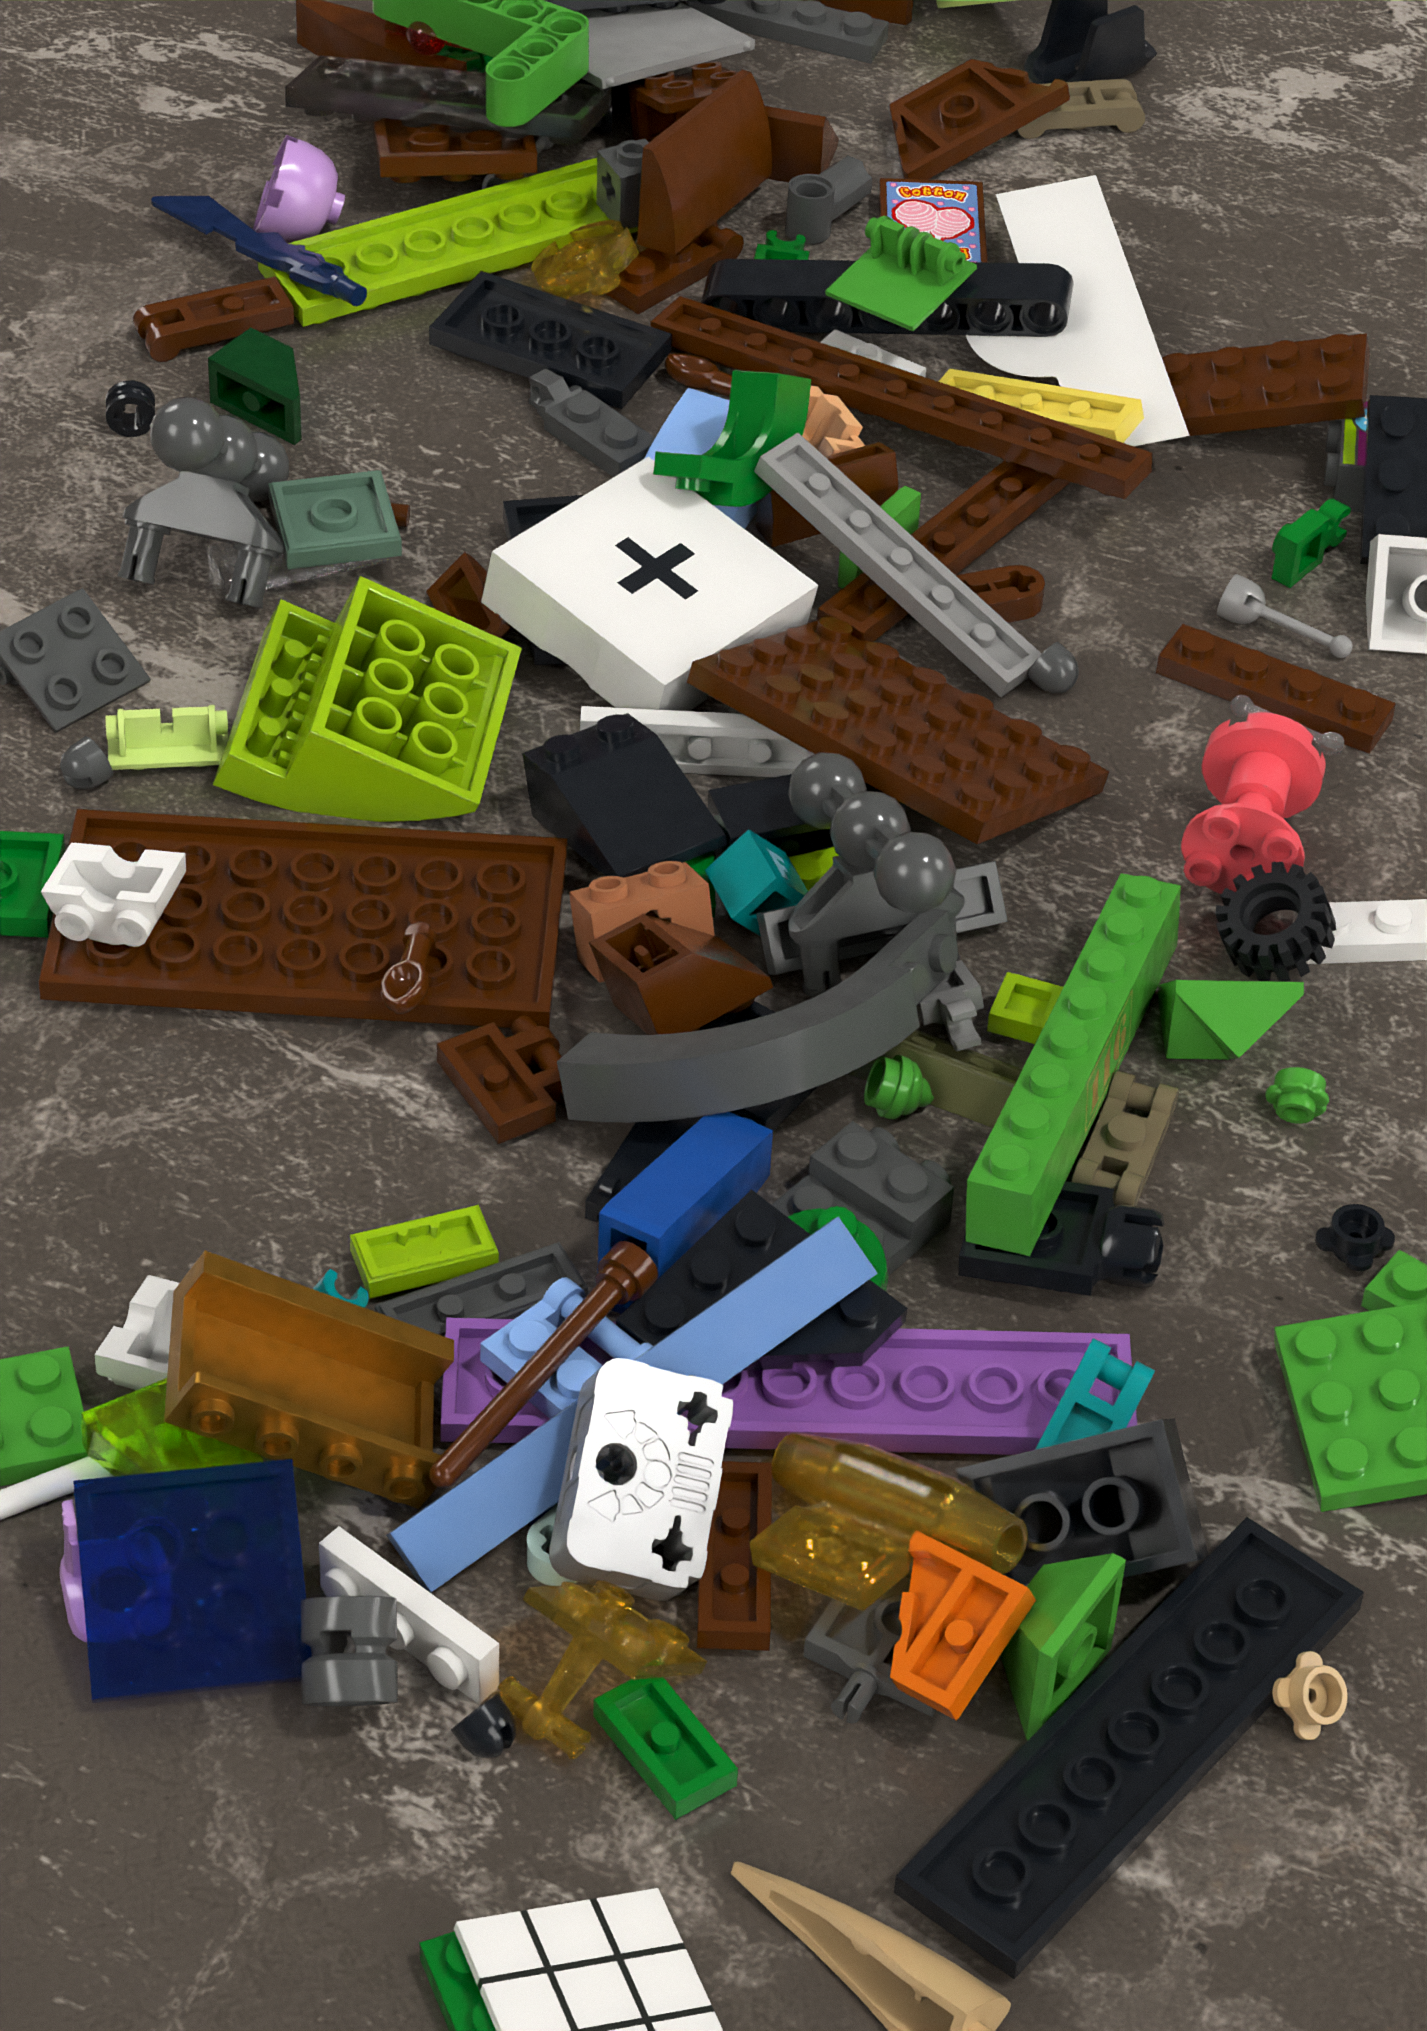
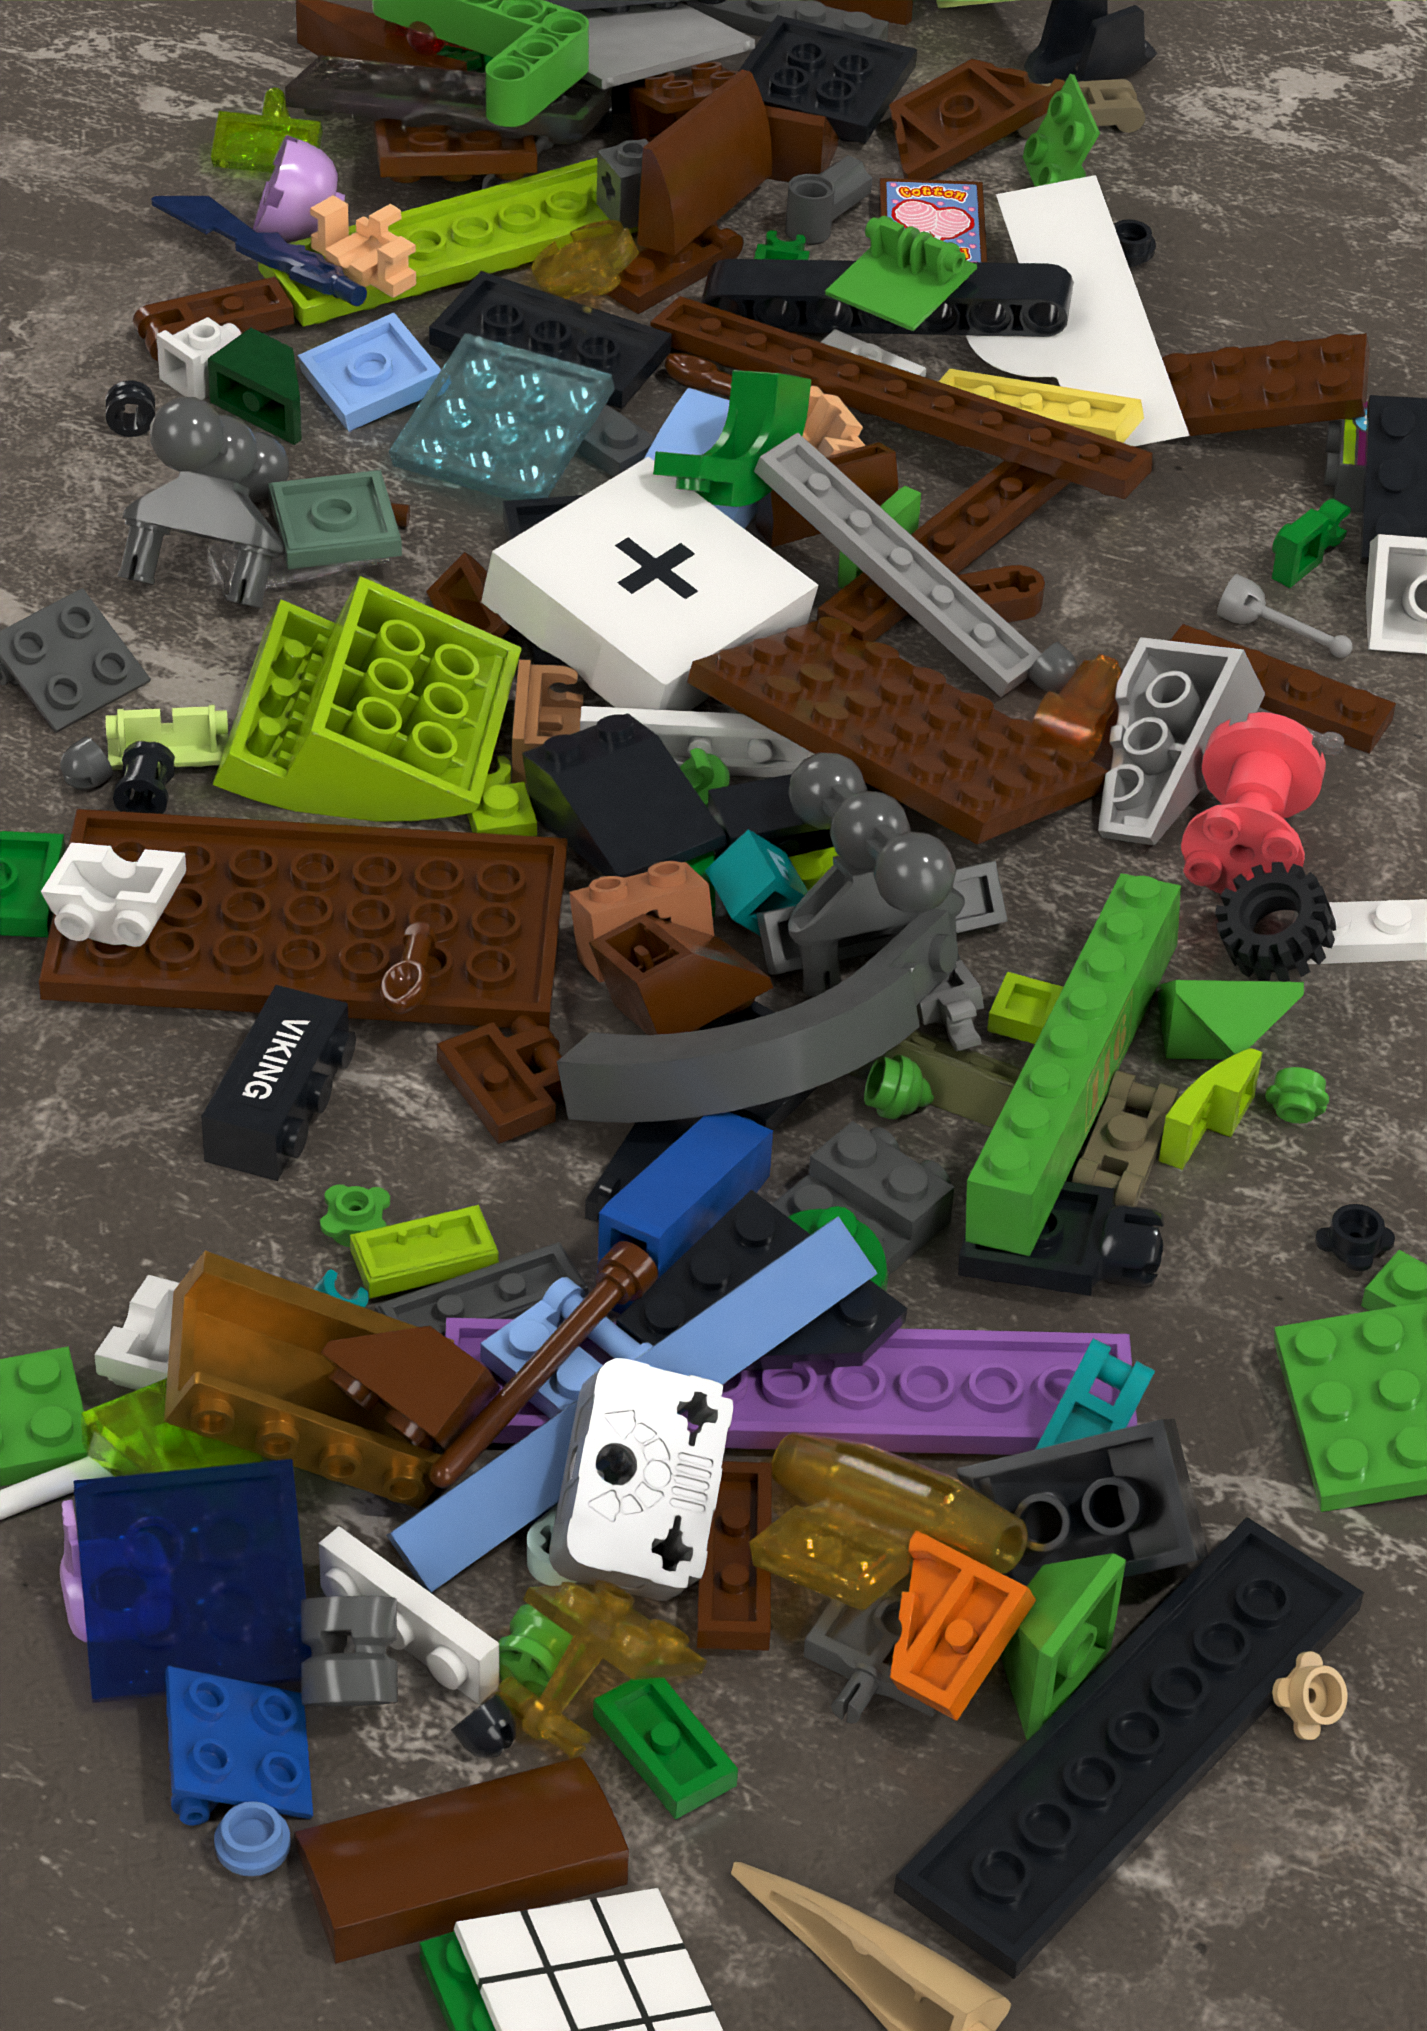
(140, 773): none -> black bush
(186, 355): none -> white brick
(235, 1746): none -> blue hinge
(252, 1839): none -> medium blue plate
(253, 140): none -> clear neon green plate
(277, 1083): none -> black brick
(353, 1211): none -> bright green plate
(370, 253): none -> light nougat piece
(370, 371): none -> light blue plate
(418, 1377): none -> reddish brown slope
(462, 1857): none -> reddish brown slope
(502, 420): none -> clear light blue plate
(504, 805): none -> lime plate
(532, 1649): none -> bright green wheel
(541, 711): none -> medium nougat hinge
(705, 772): none -> bright green plate
(830, 74): none -> black plate
(1062, 139): none -> bright green hinge
(1082, 707): none -> clear orange piece
(1135, 241): none -> black plate
(1167, 710): none -> light grey wedge
(1212, 1103): none -> lime slope

